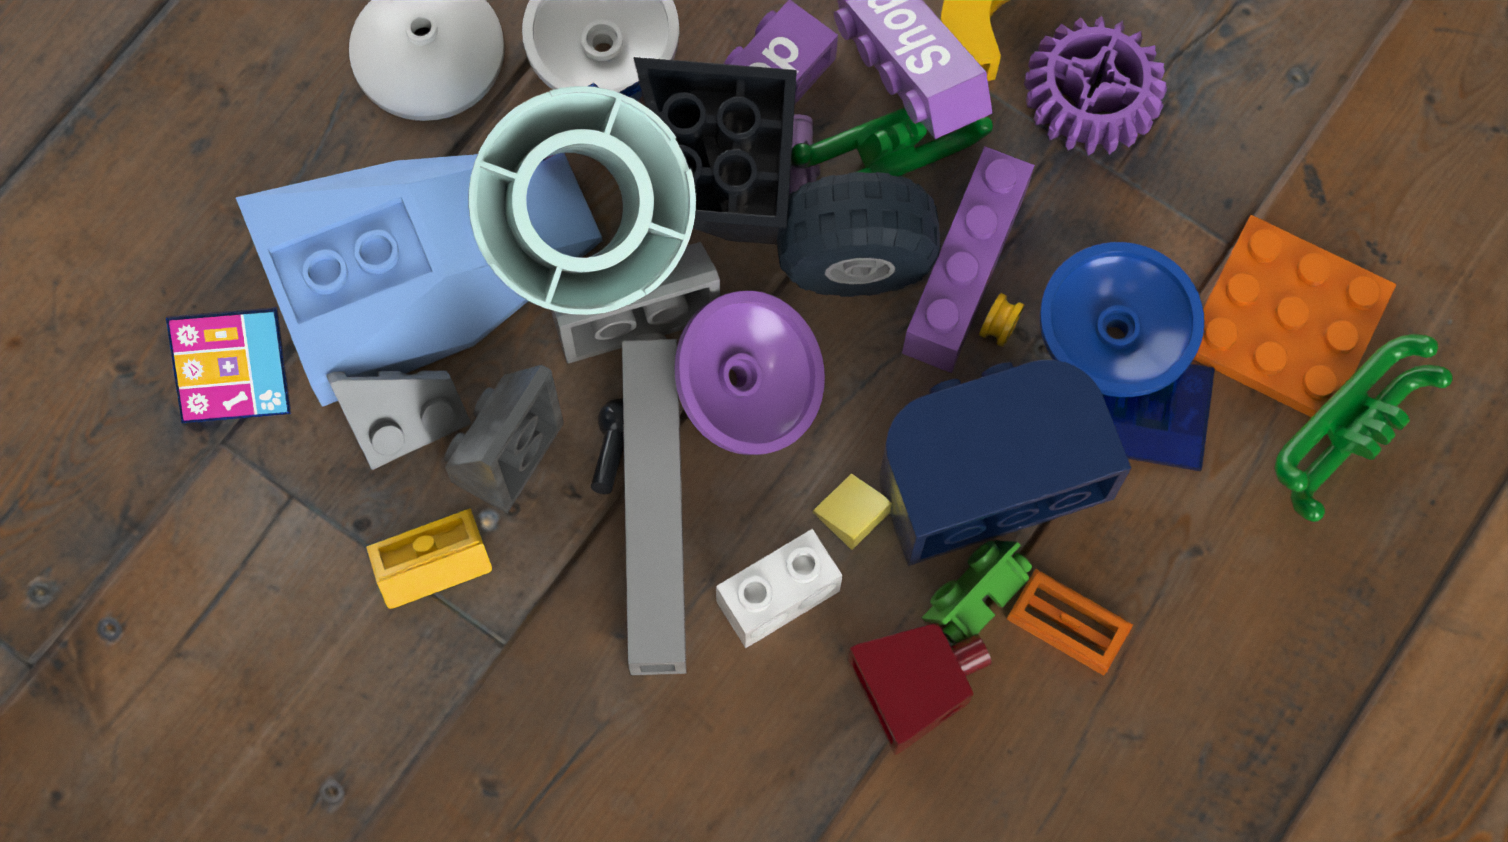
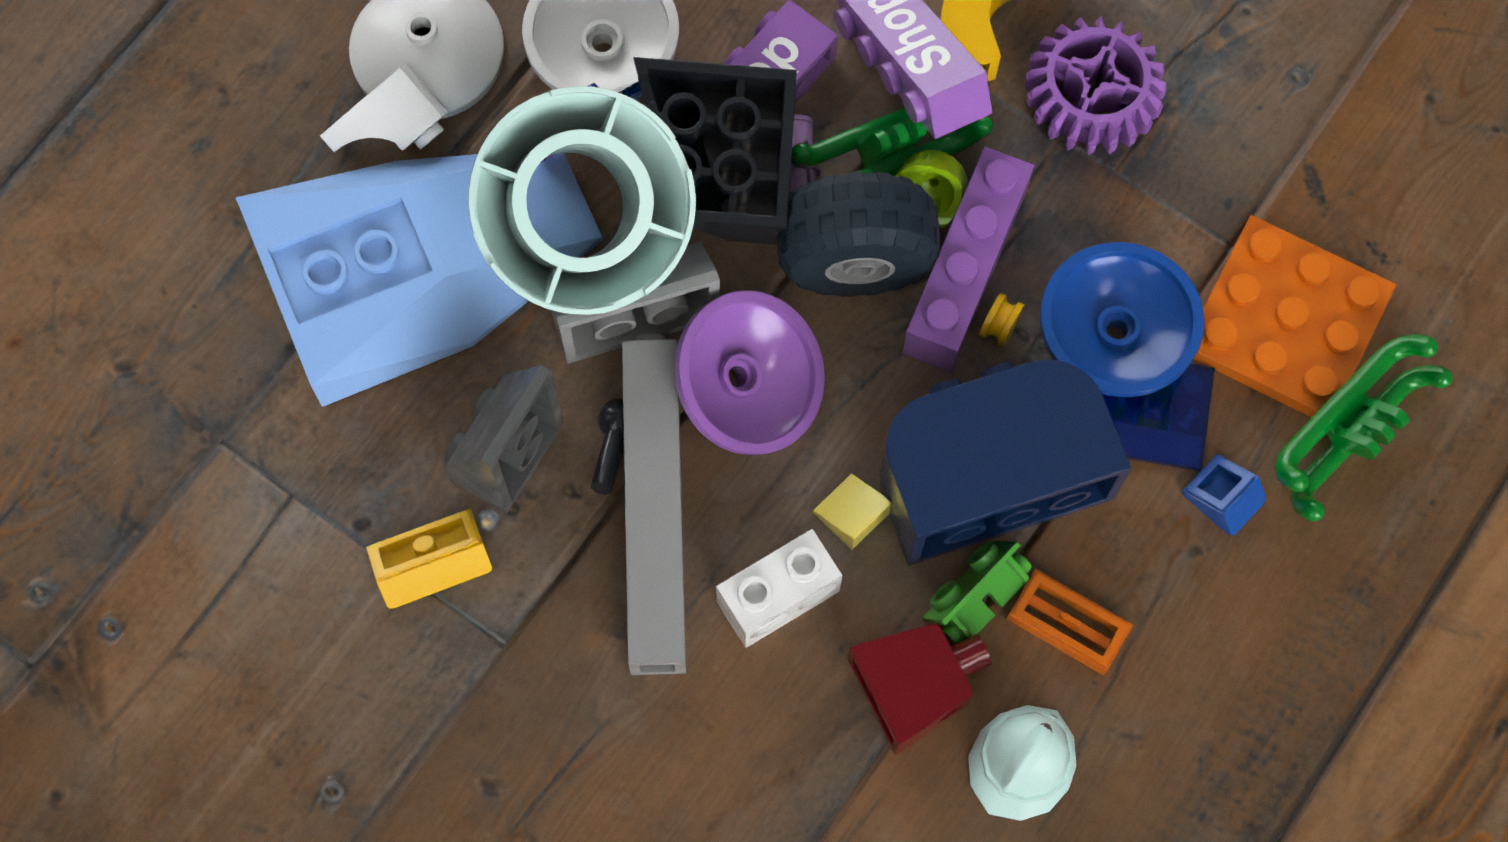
(228, 365): piece -> none
(395, 110): none -> white arch
(398, 411): wing -> none
(941, 179): none -> lime piece
(1022, 762): none -> light aqua piece
(1226, 494): none -> blue slope

